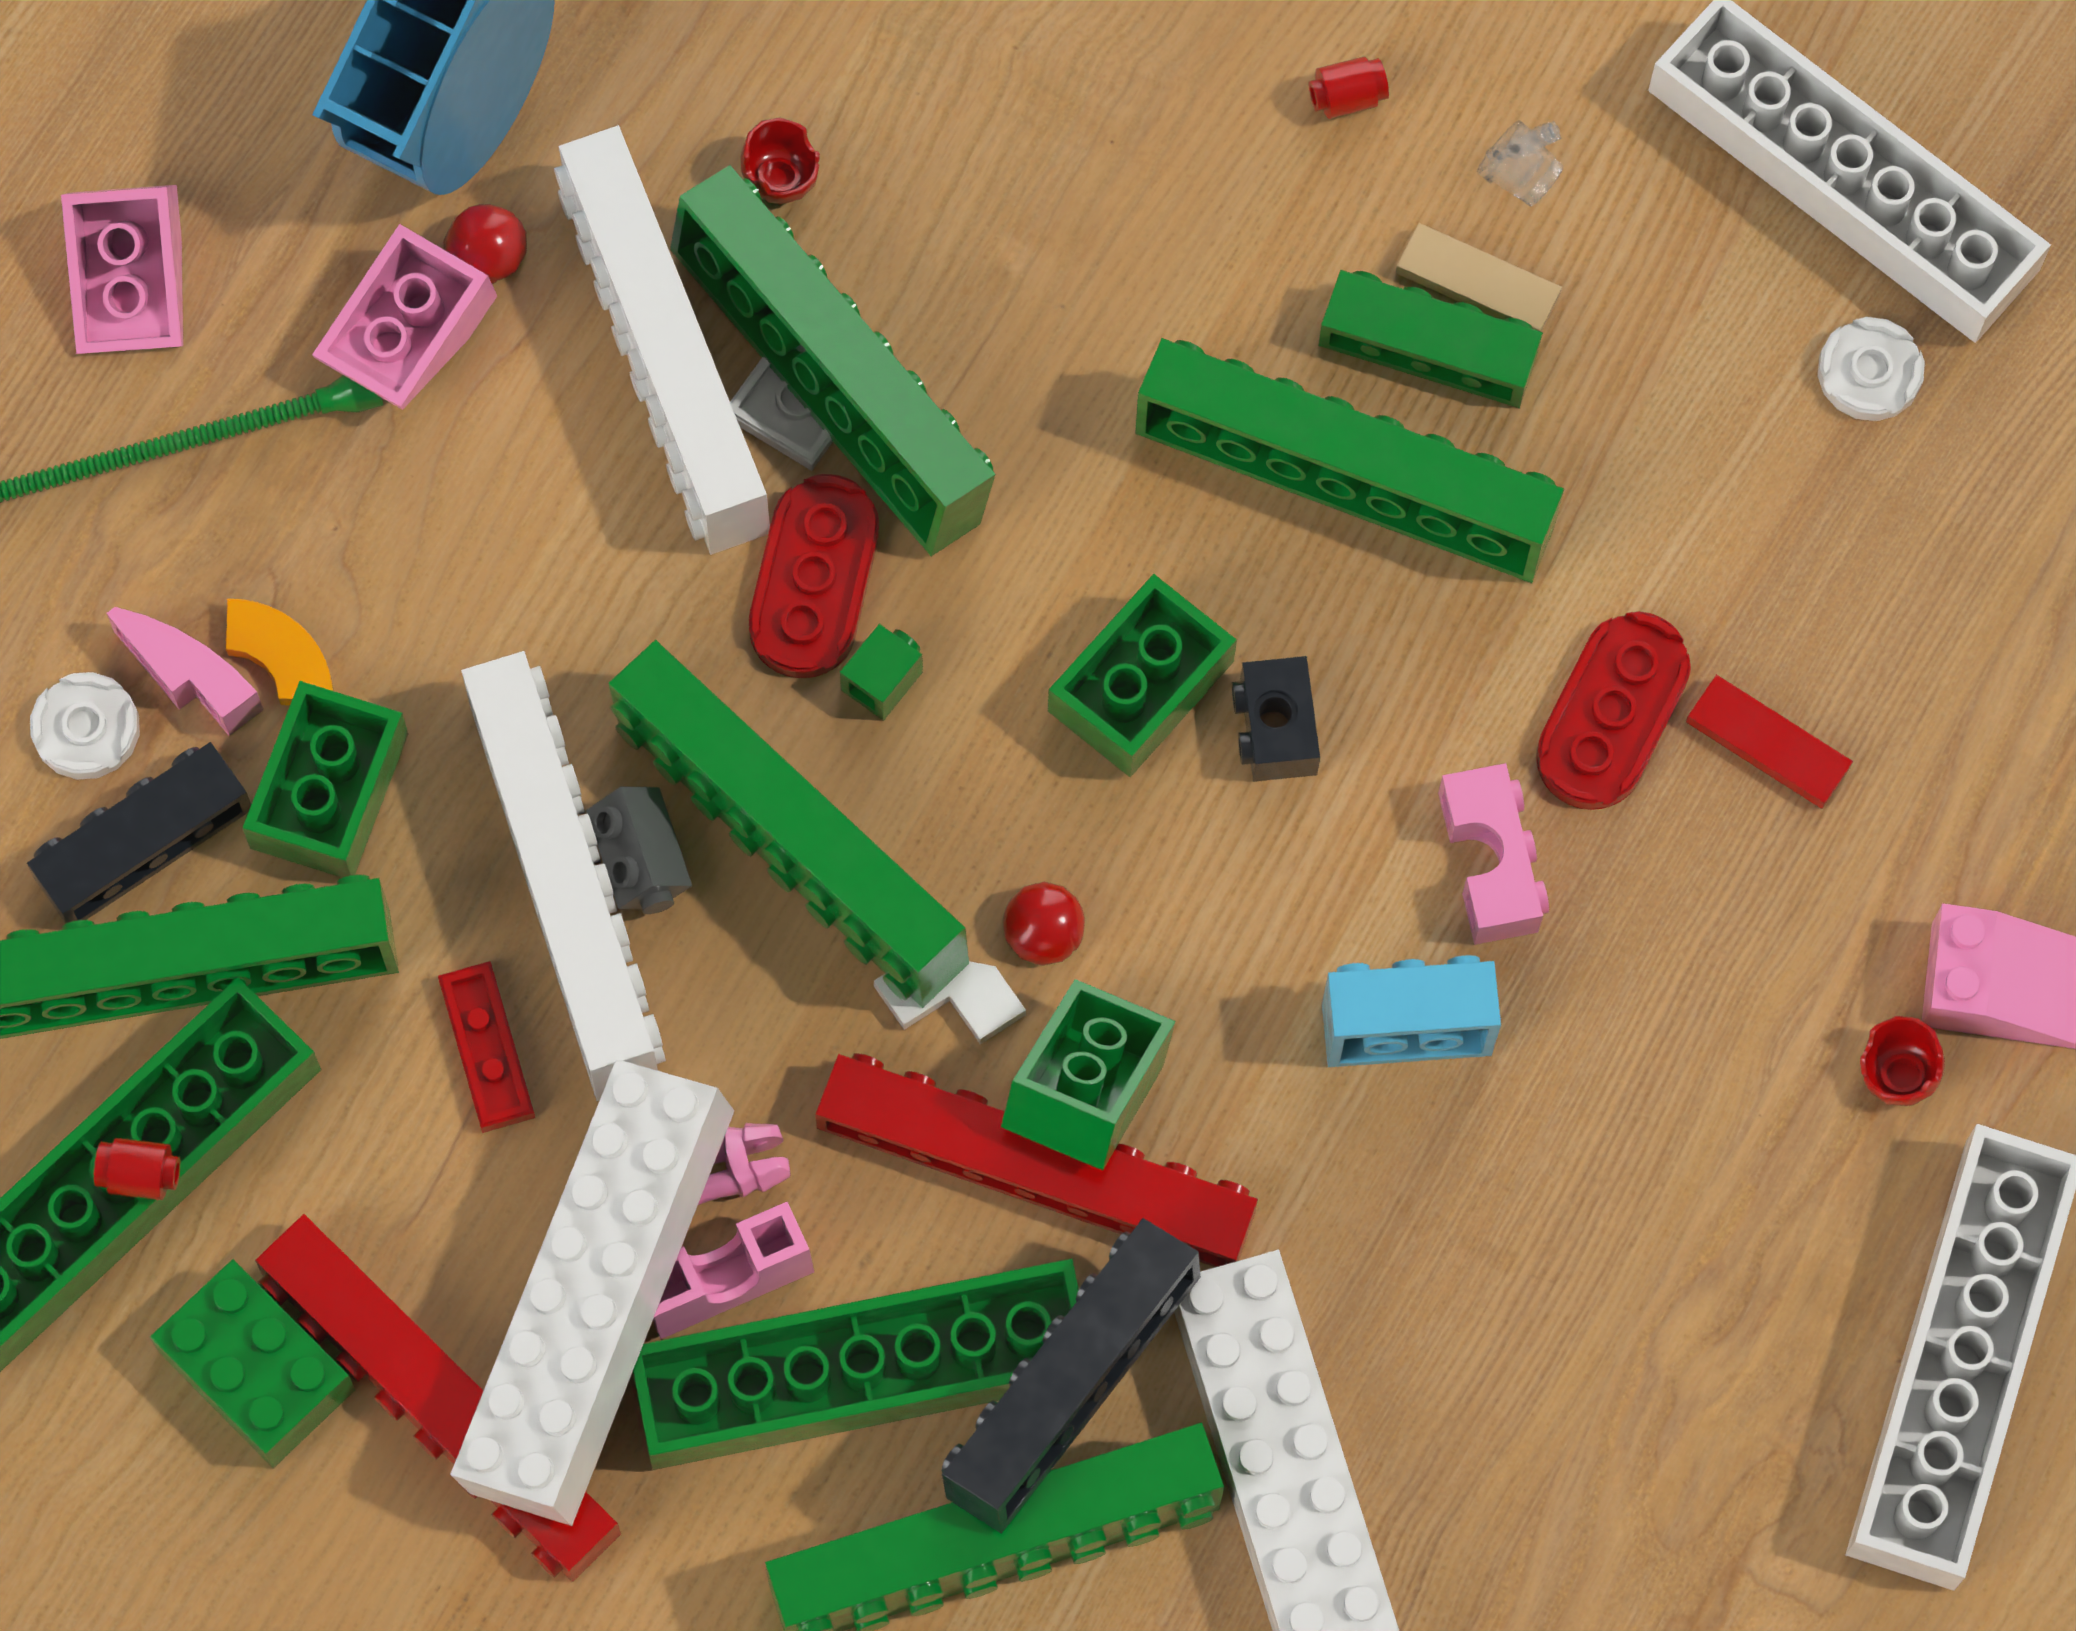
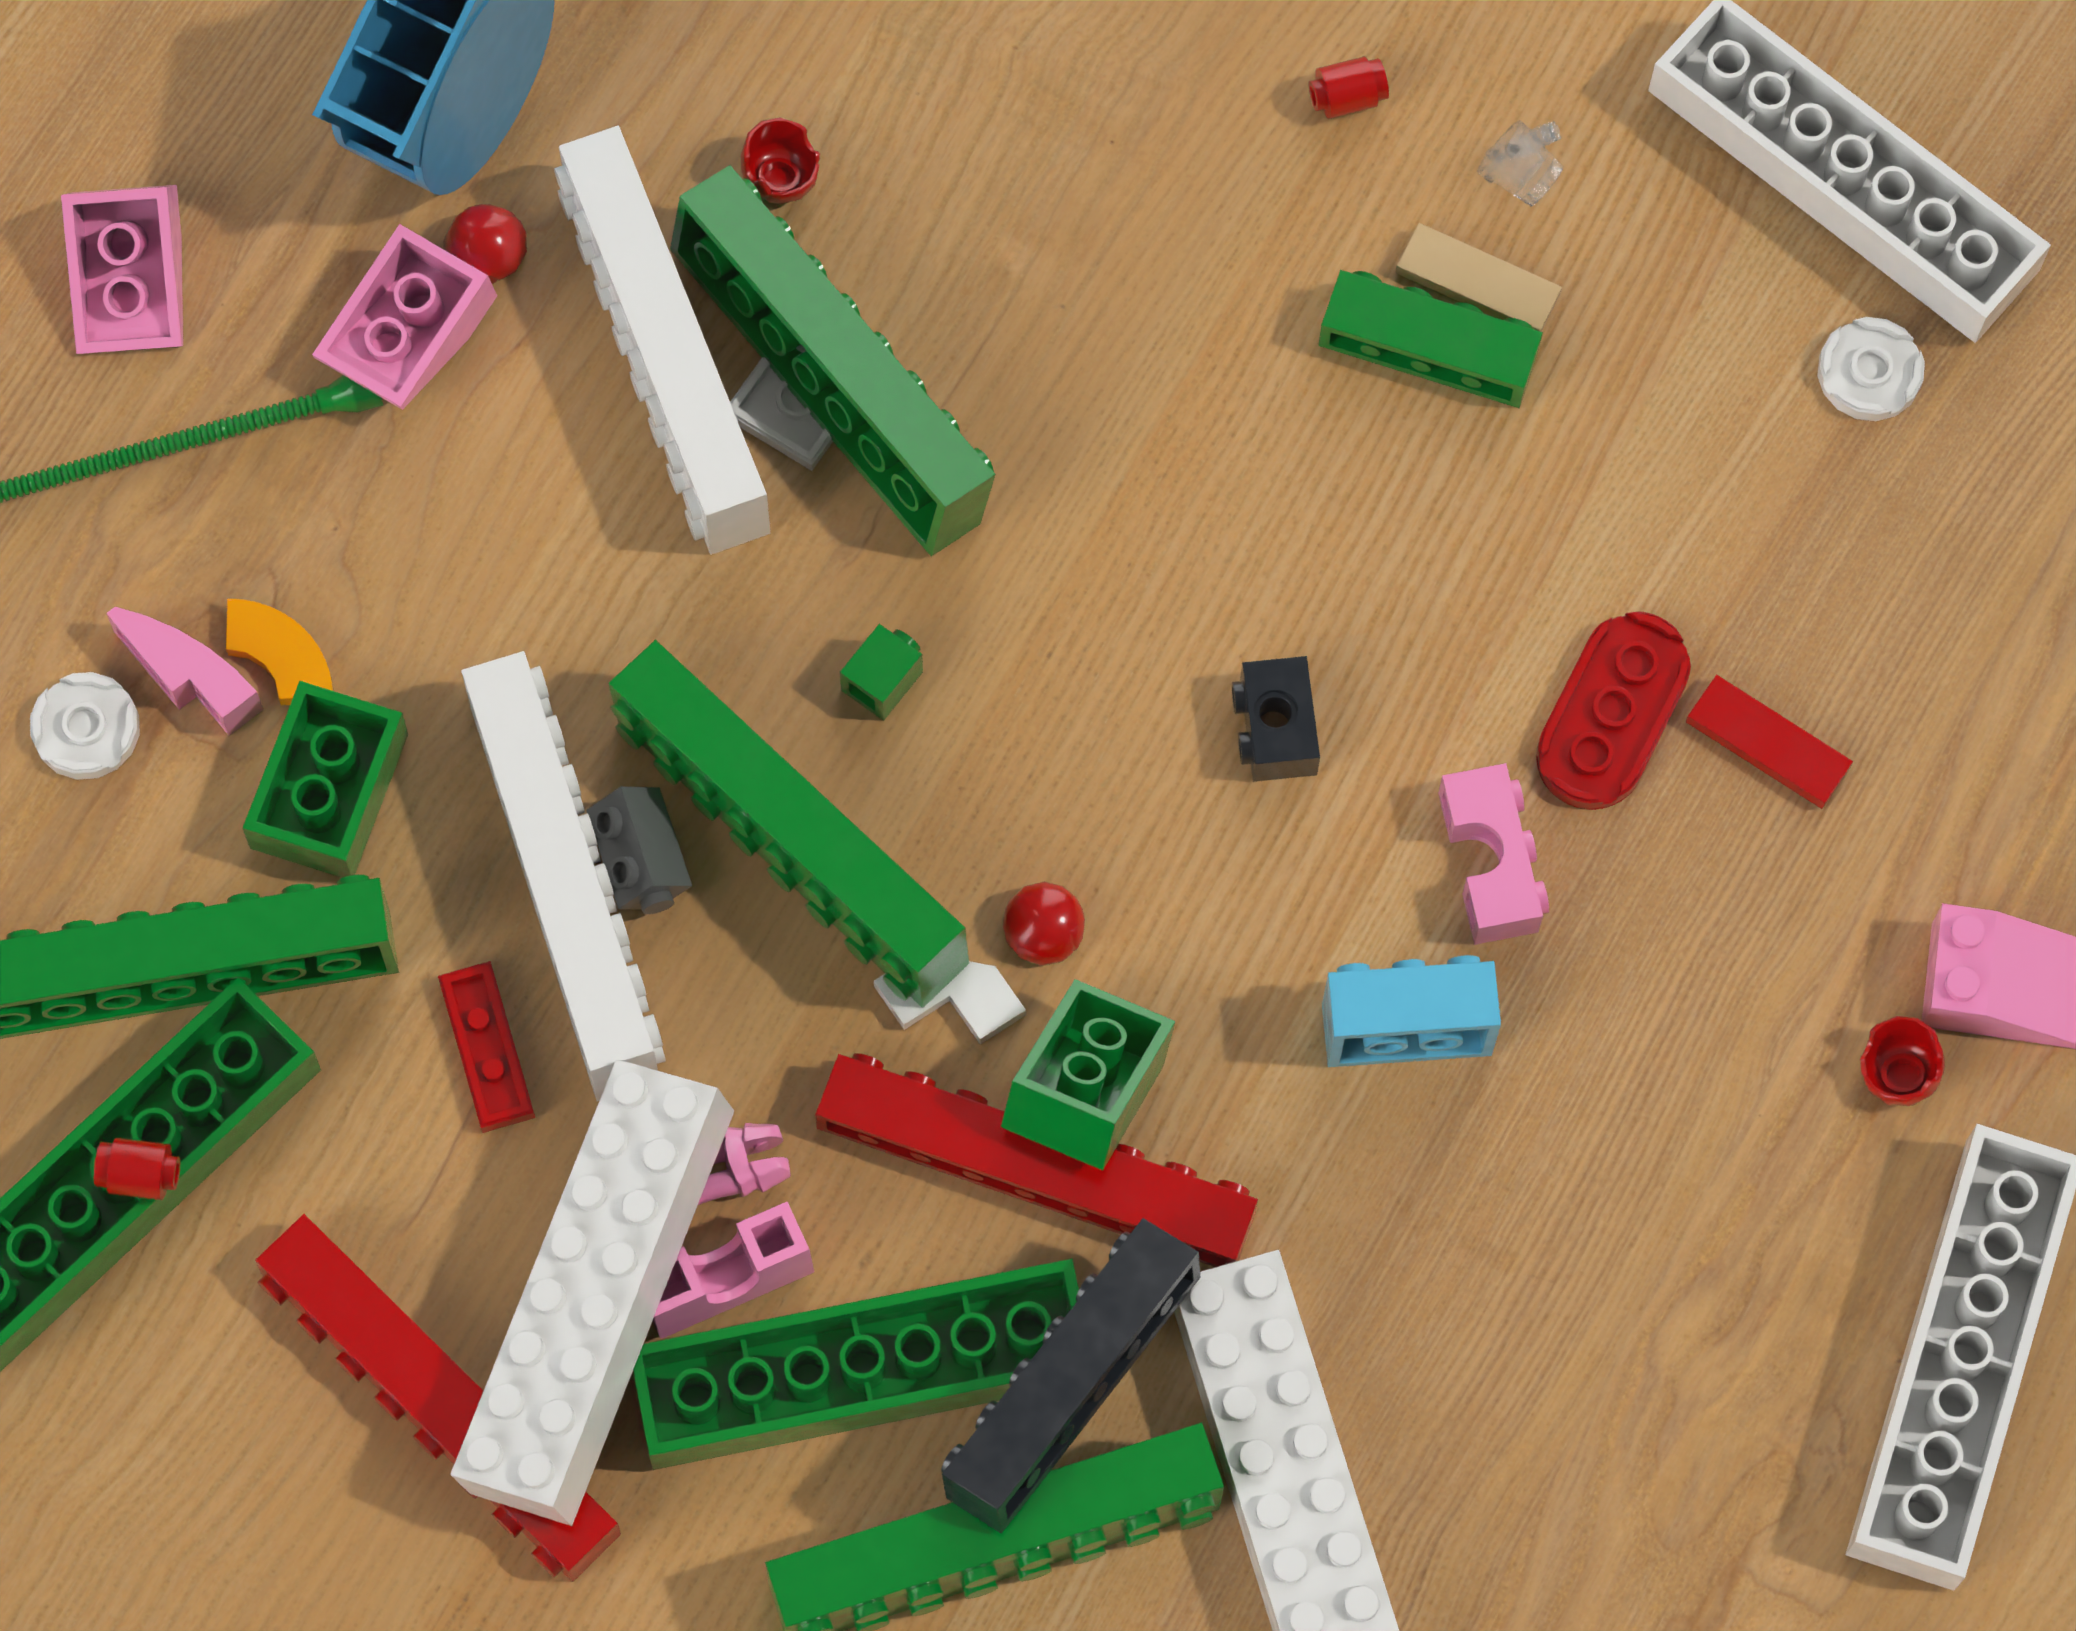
(139, 834): black brick -> none
(253, 1363): green brick -> none
(814, 576): red tile -> none
(1141, 675): green brick -> none
(1347, 459): green brick -> none

